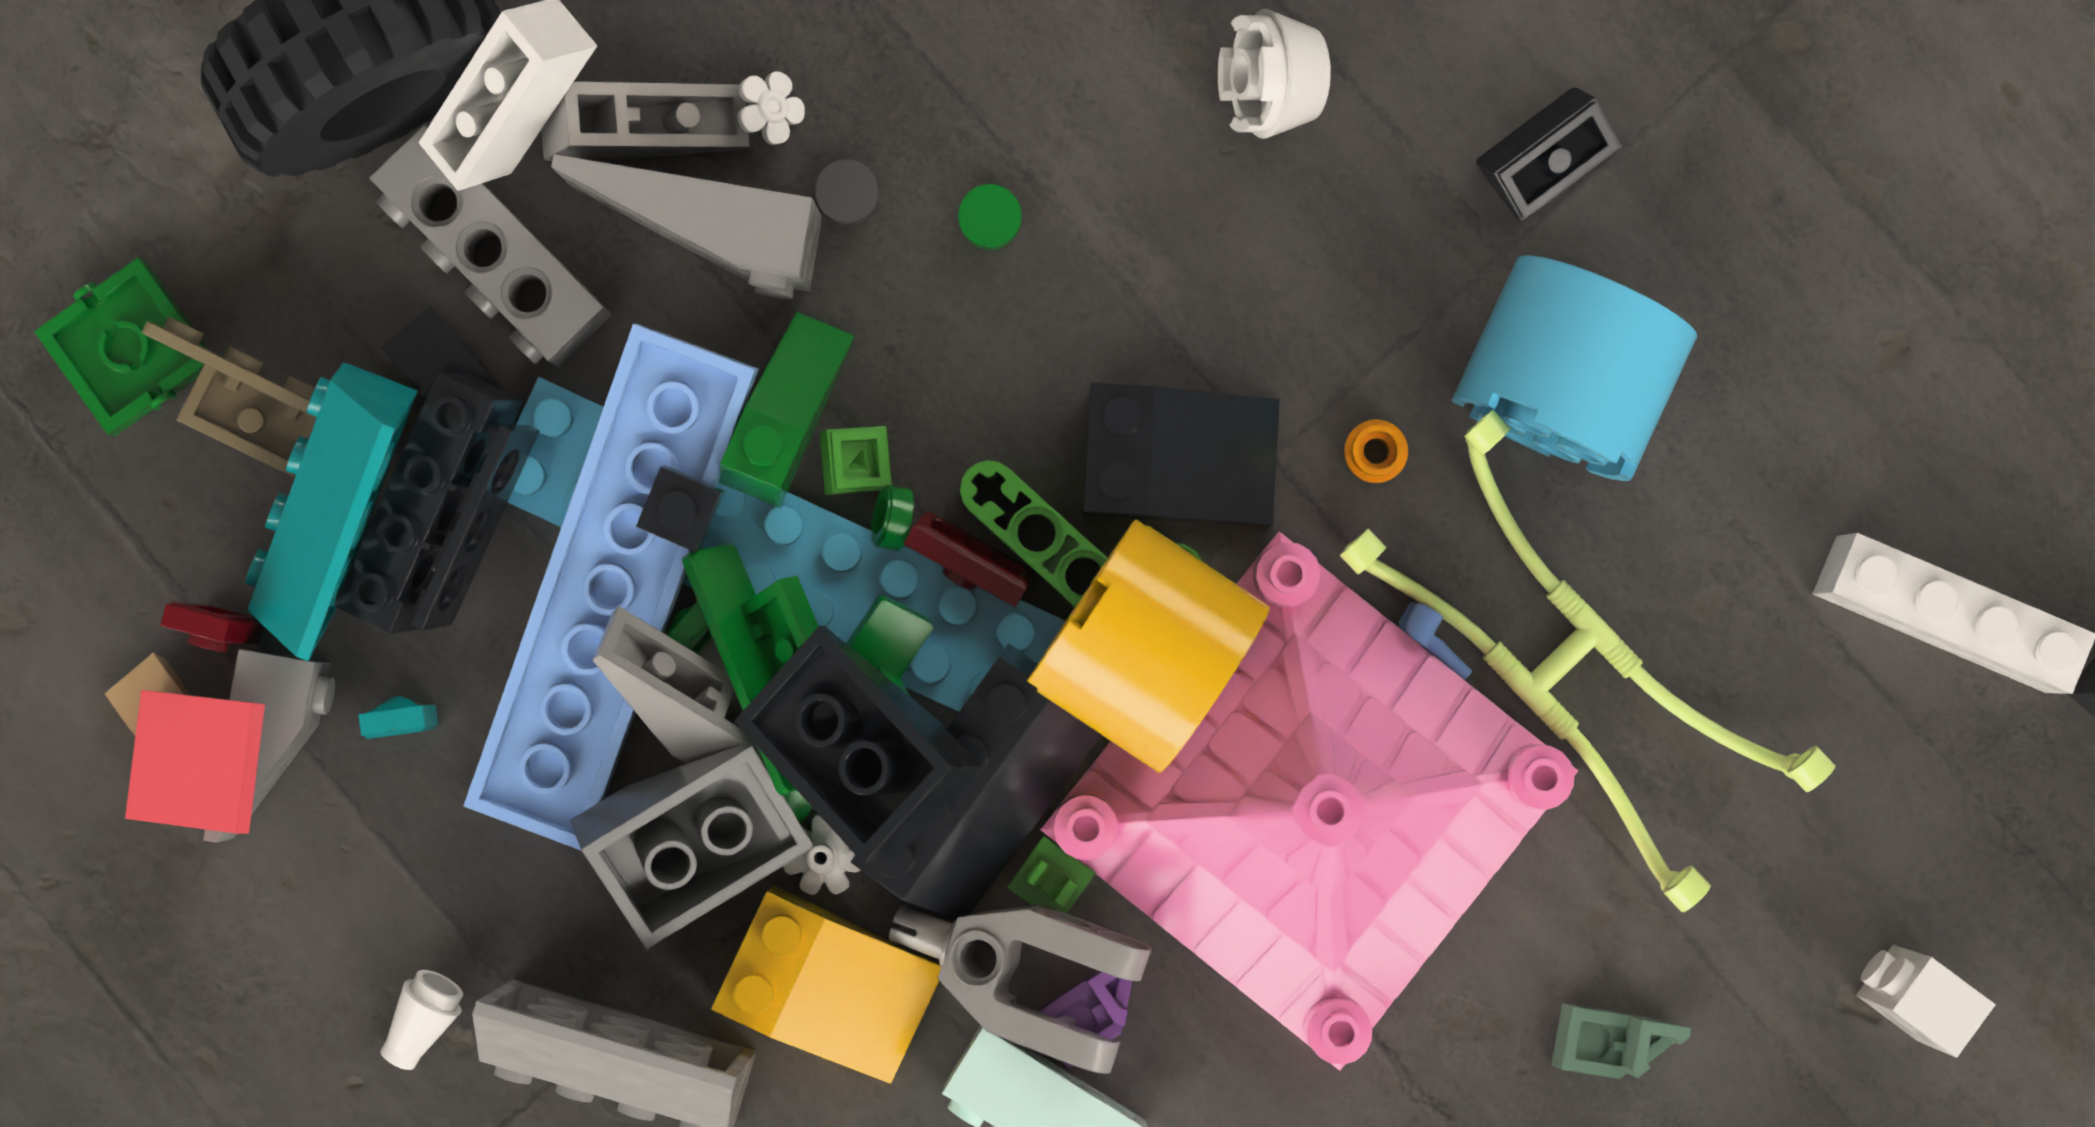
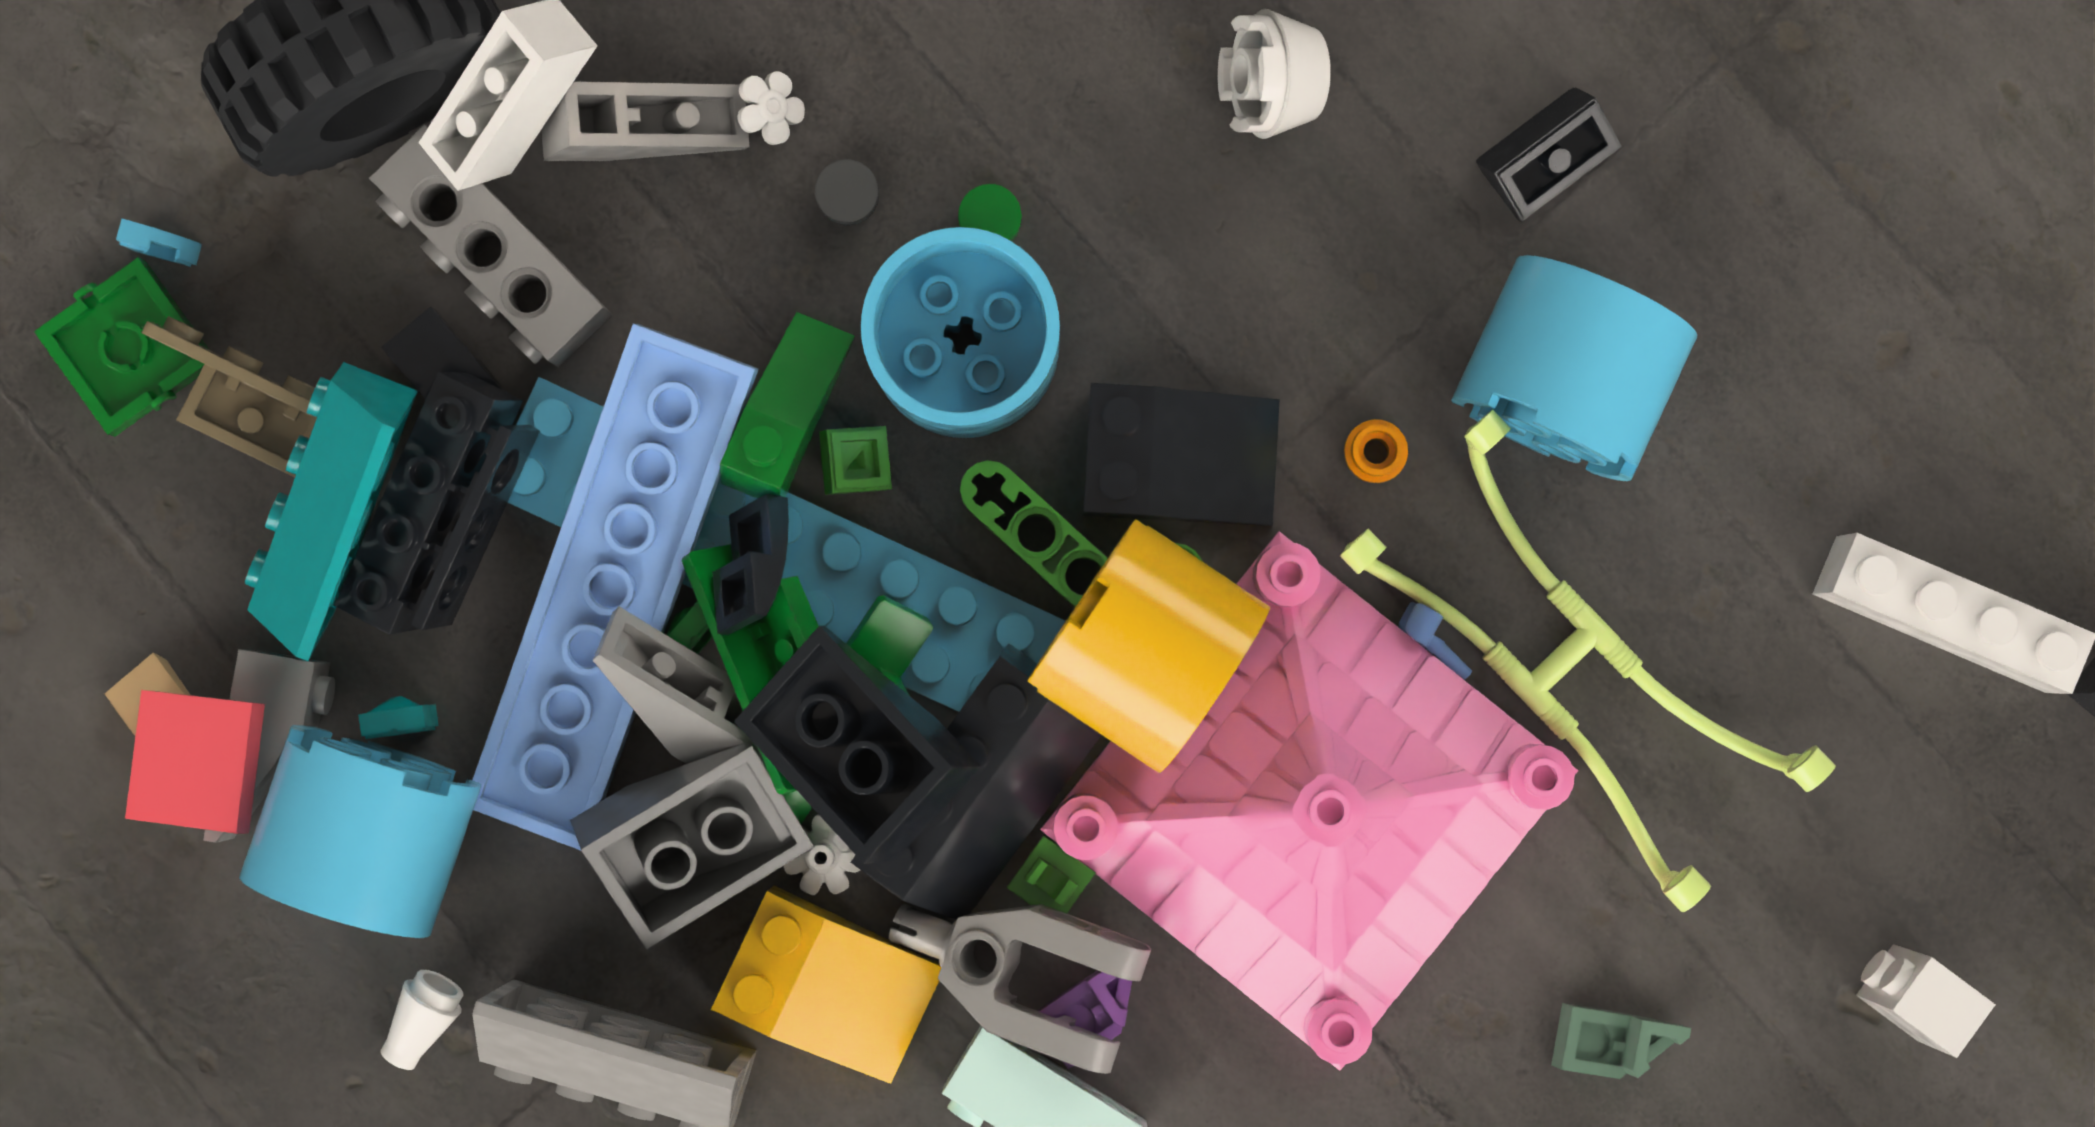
(158, 243): none -> medium azure tile
(211, 625): dark red plate -> none
(359, 833): none -> medium azure brick
(680, 508): black plate -> none
(743, 229): light grey slope -> none
(759, 549): none -> black slope
(892, 517): green tile -> none
(934, 290): none -> medium azure brick
(969, 560): dark red plate -> none

